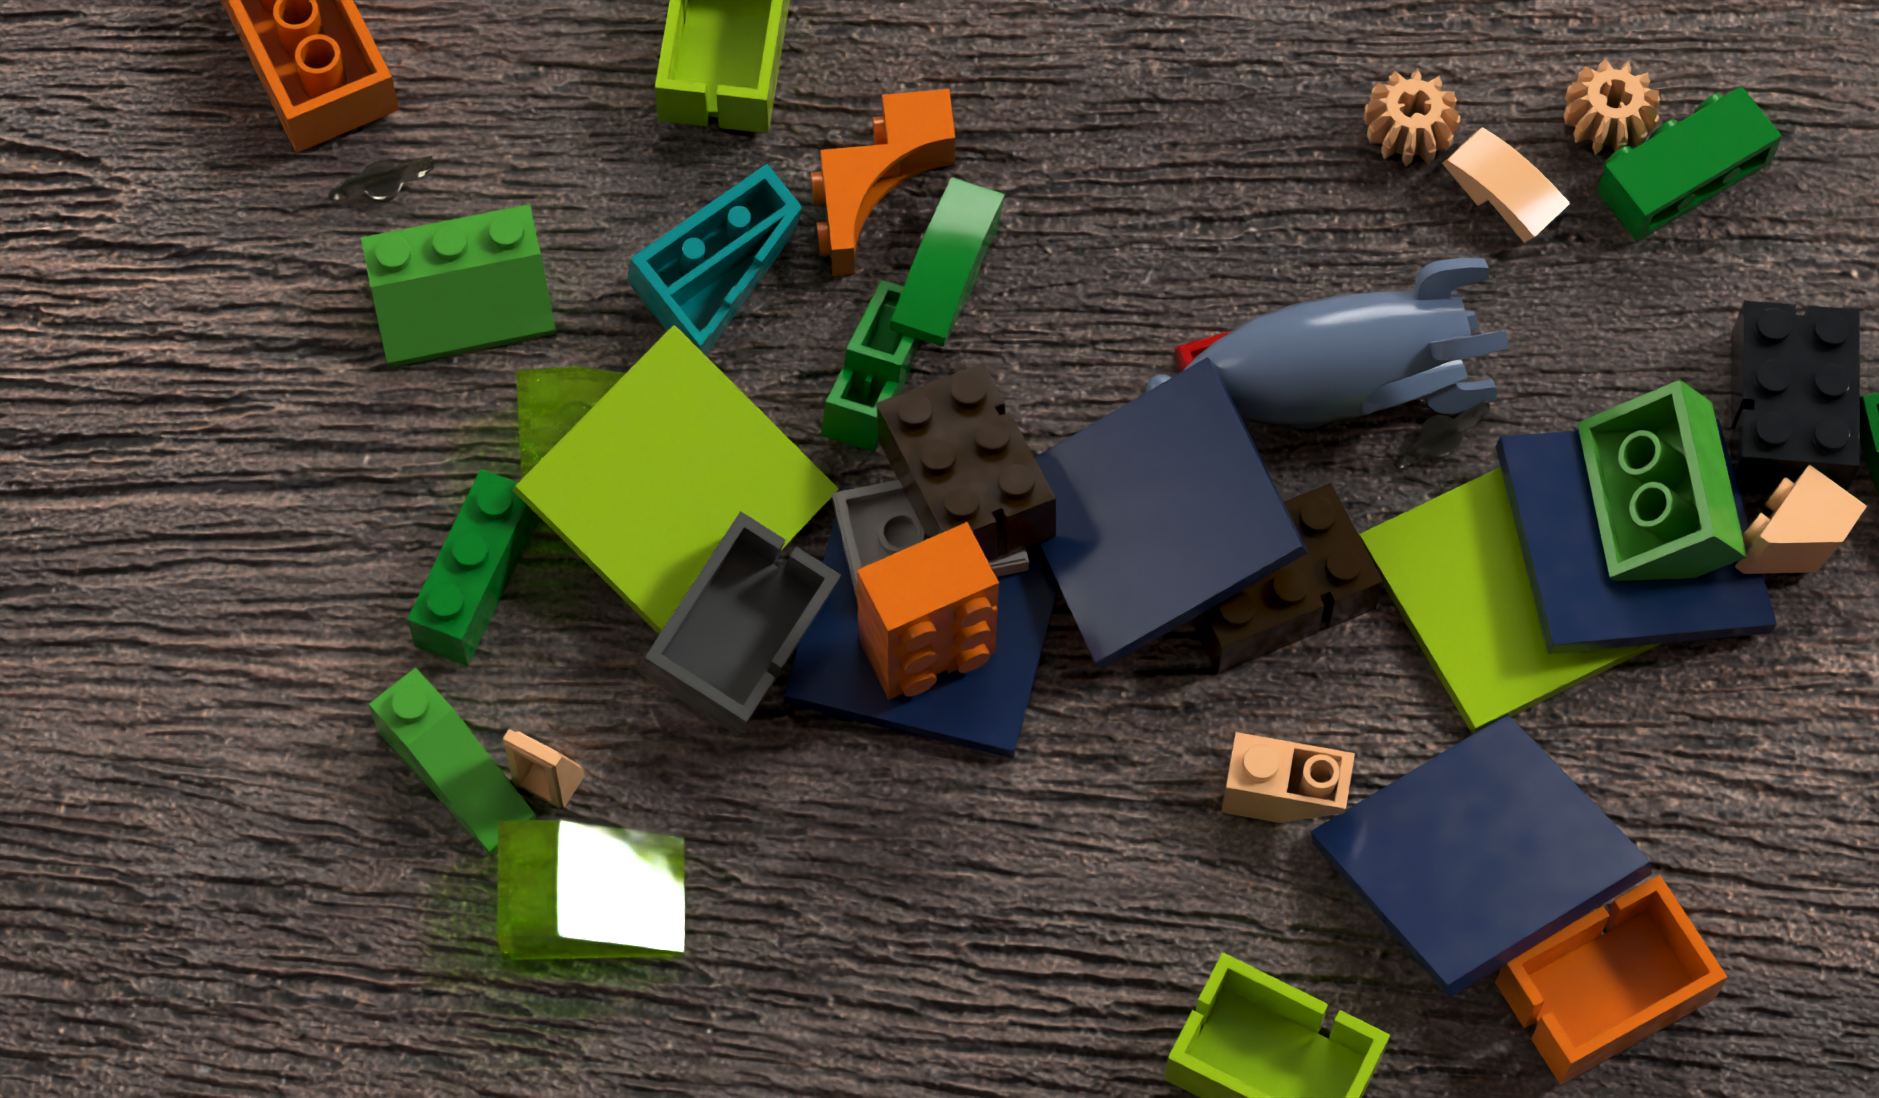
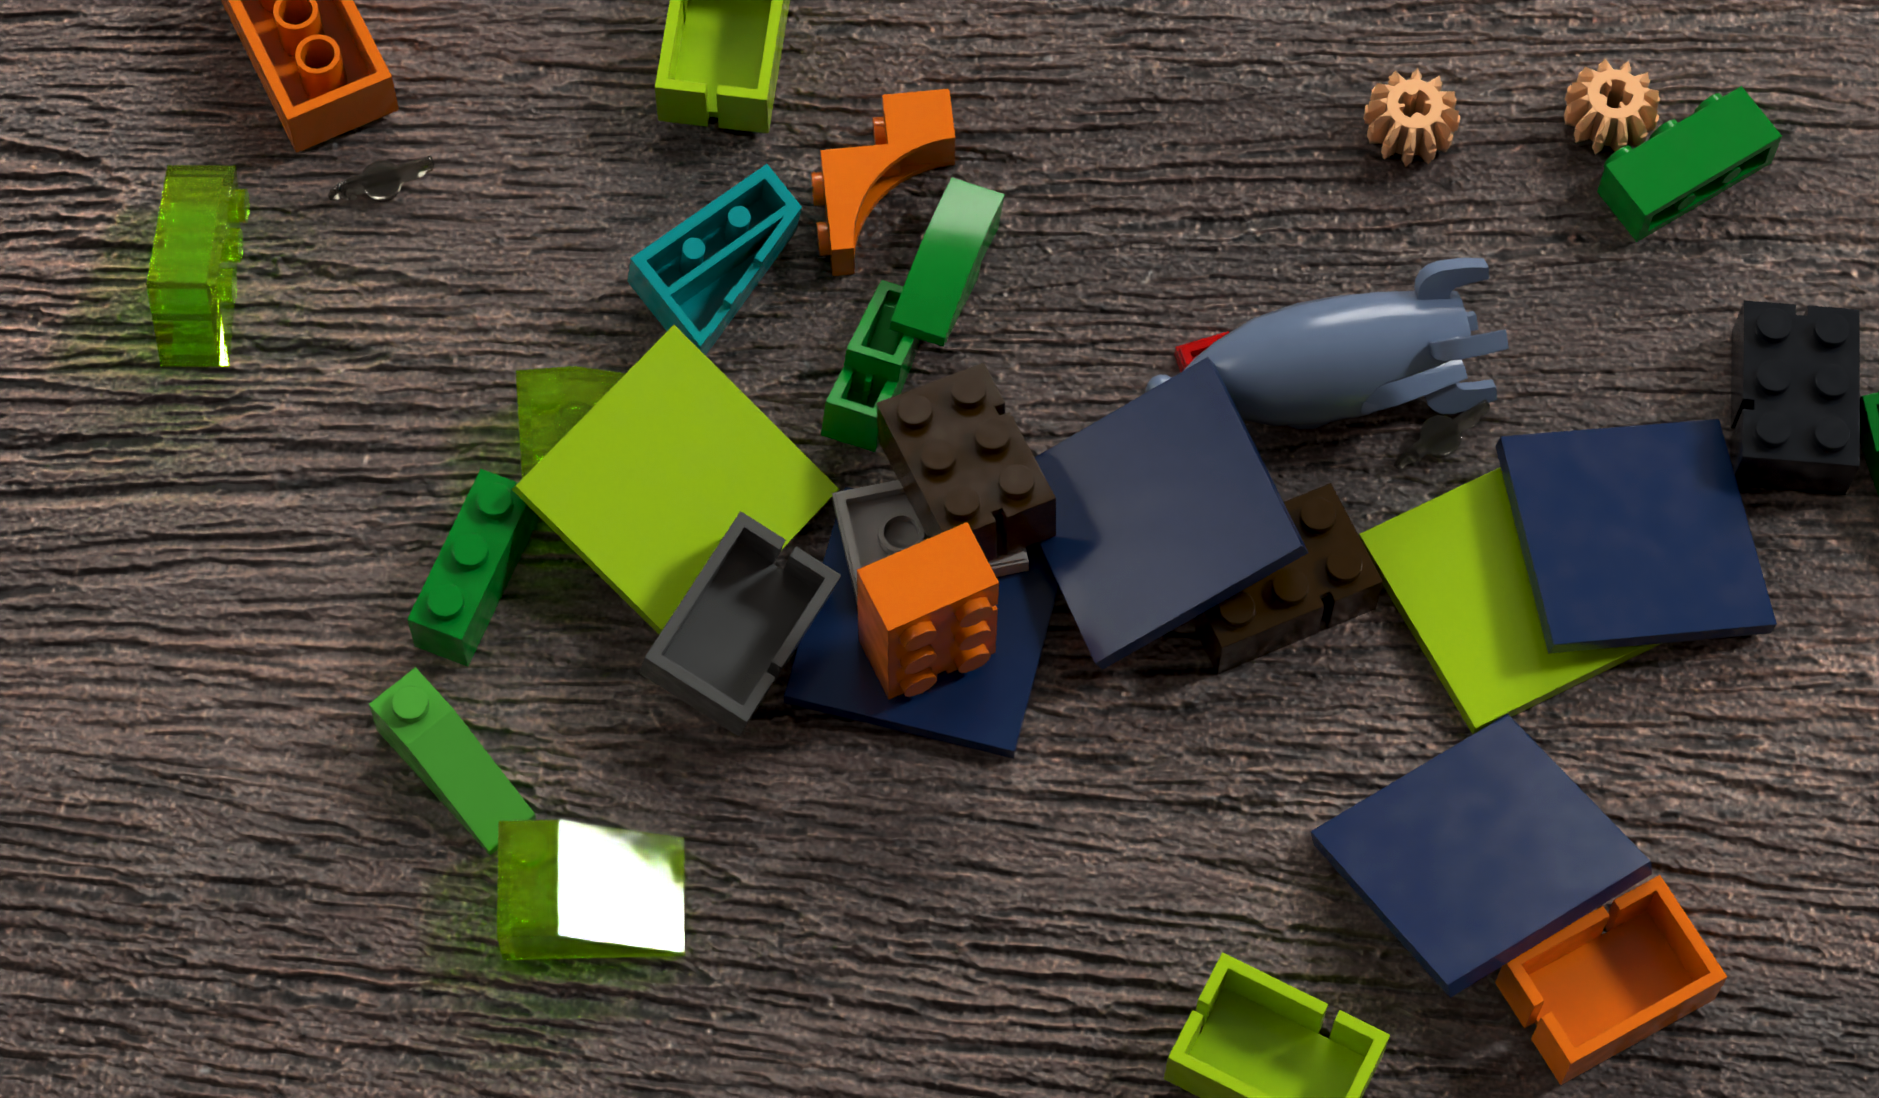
(195, 264): none -> clear neon green wedge
(458, 286): bright green slope -> none
(541, 769): light nougat slope -> none
(1285, 780): light nougat slope -> none
(1515, 187): light nougat slope -> none
(1661, 486): bright green slope -> none
(1803, 529): light nougat slope -> none

